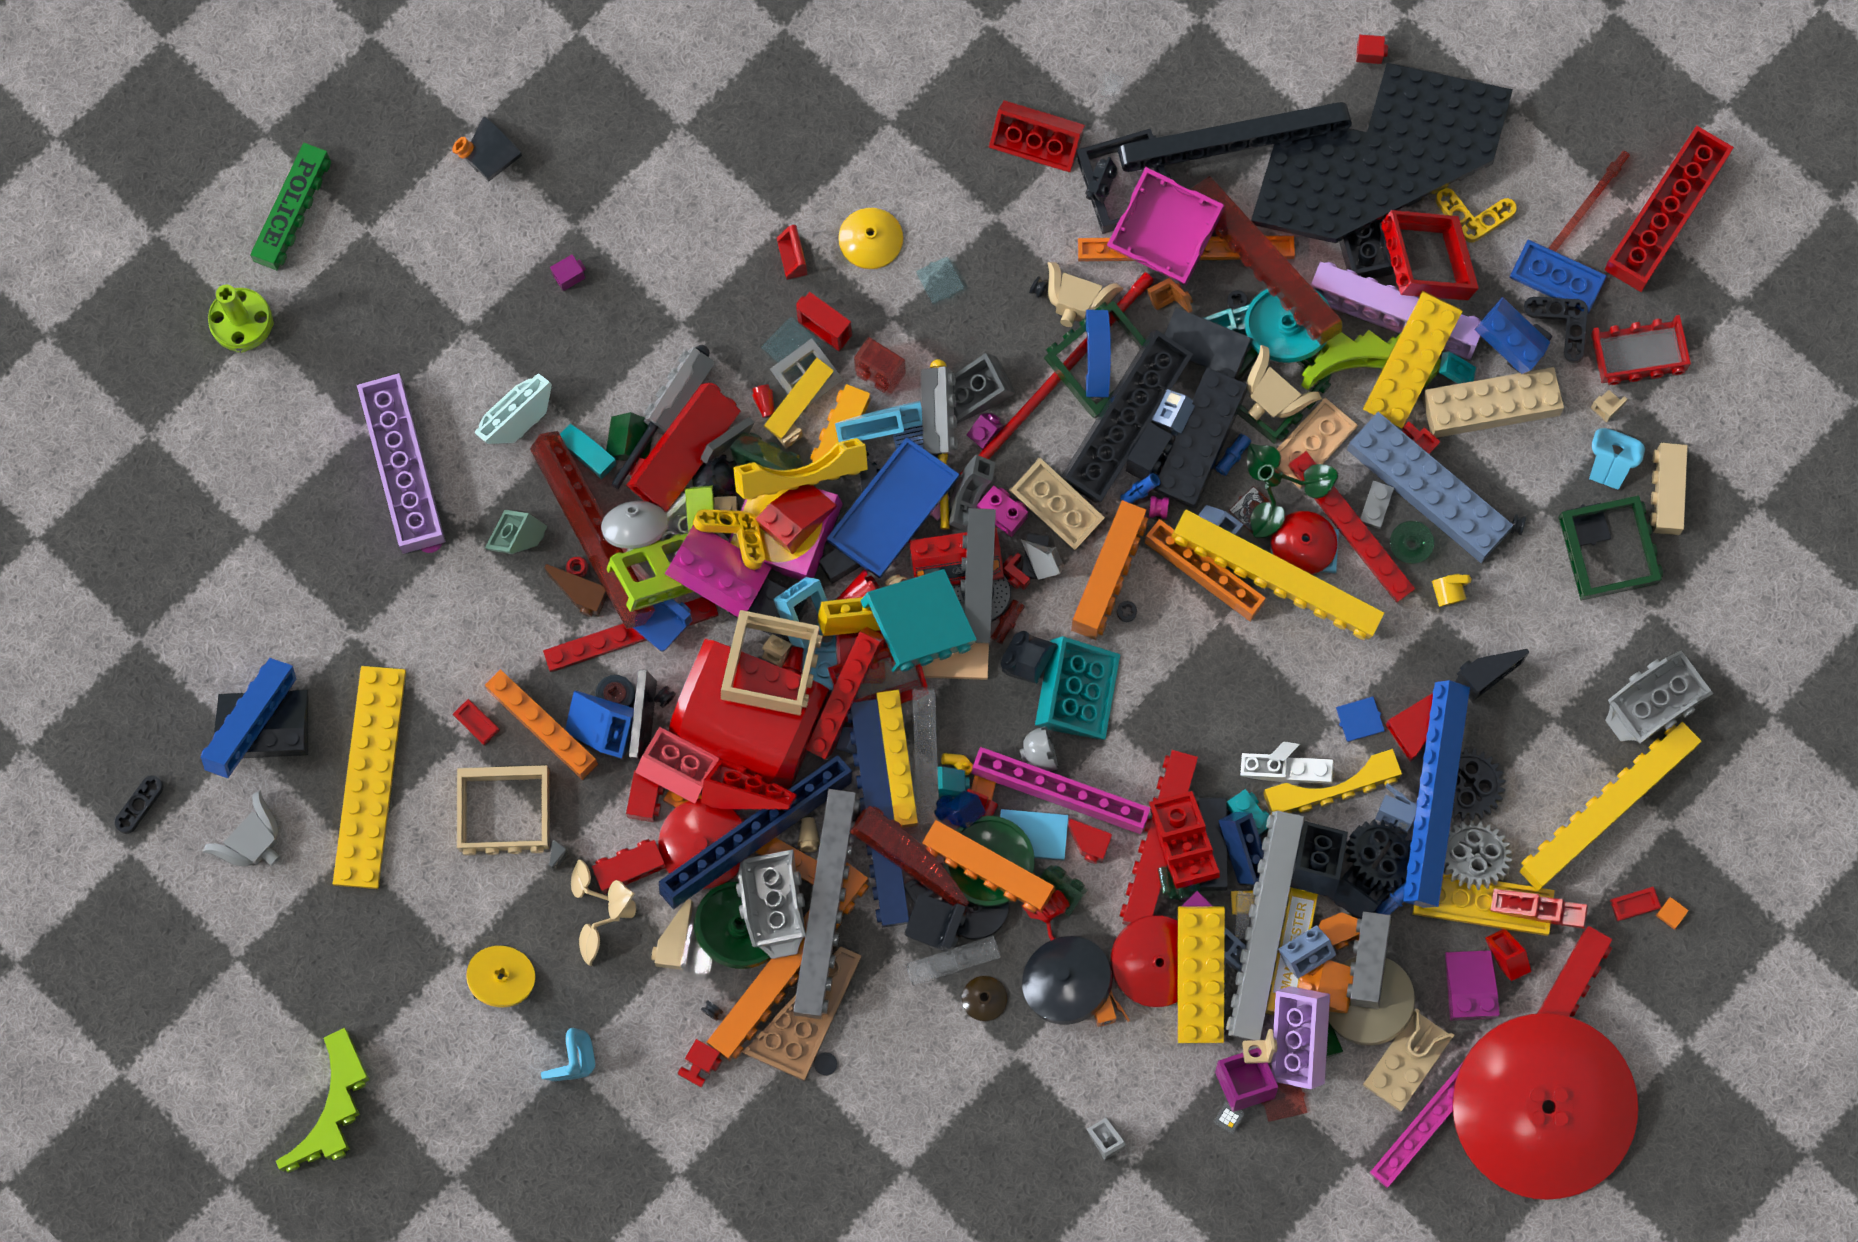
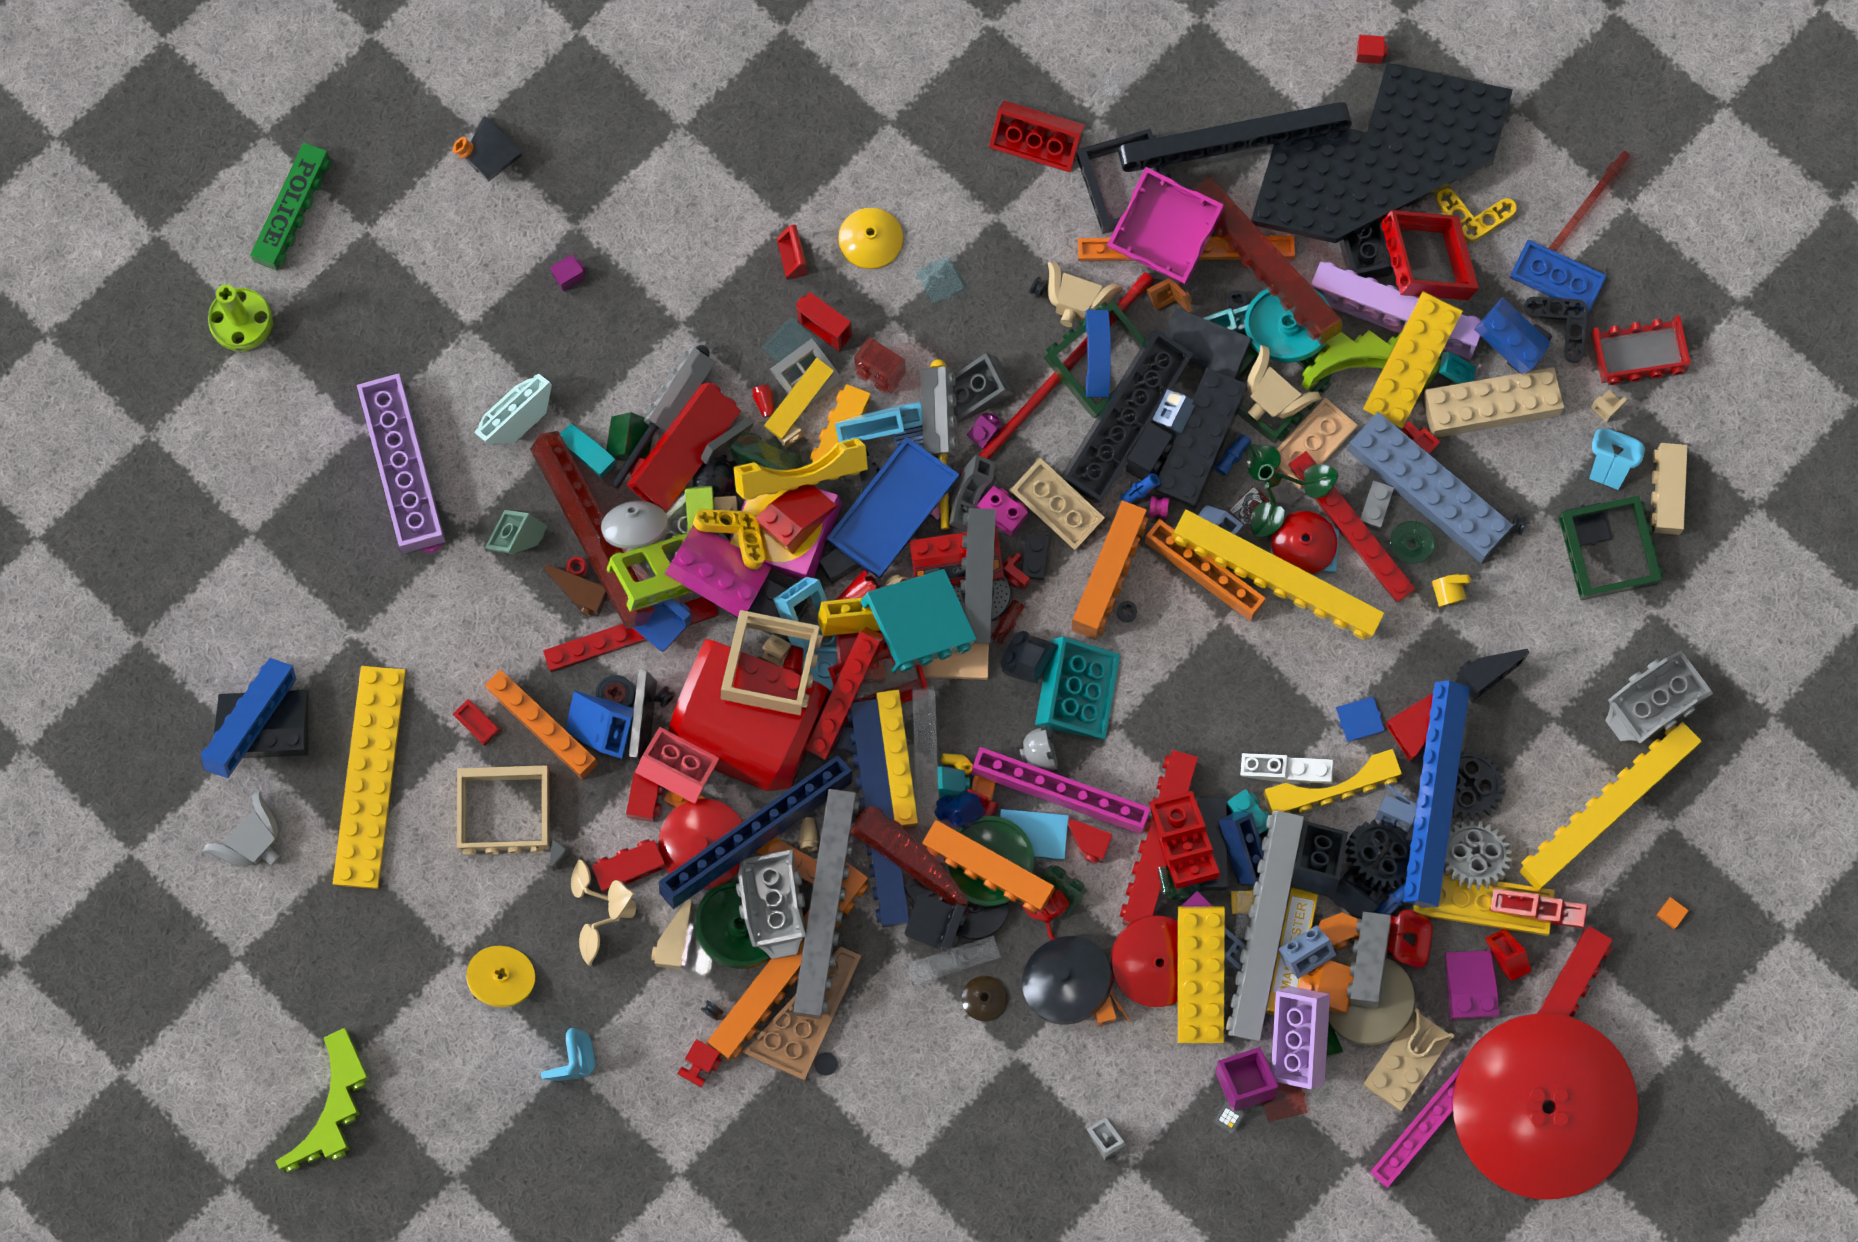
(154, 794): black beam -> none
(733, 788): red wedge -> none
(1043, 559): light grey slope -> none
(1105, 173): black hinge -> none
(1268, 1048): tan bracket -> none
(1283, 751): white sticker -> none
(1410, 922): none -> red piece
(1635, 904): red tile -> none
(1668, 208): red brick -> none

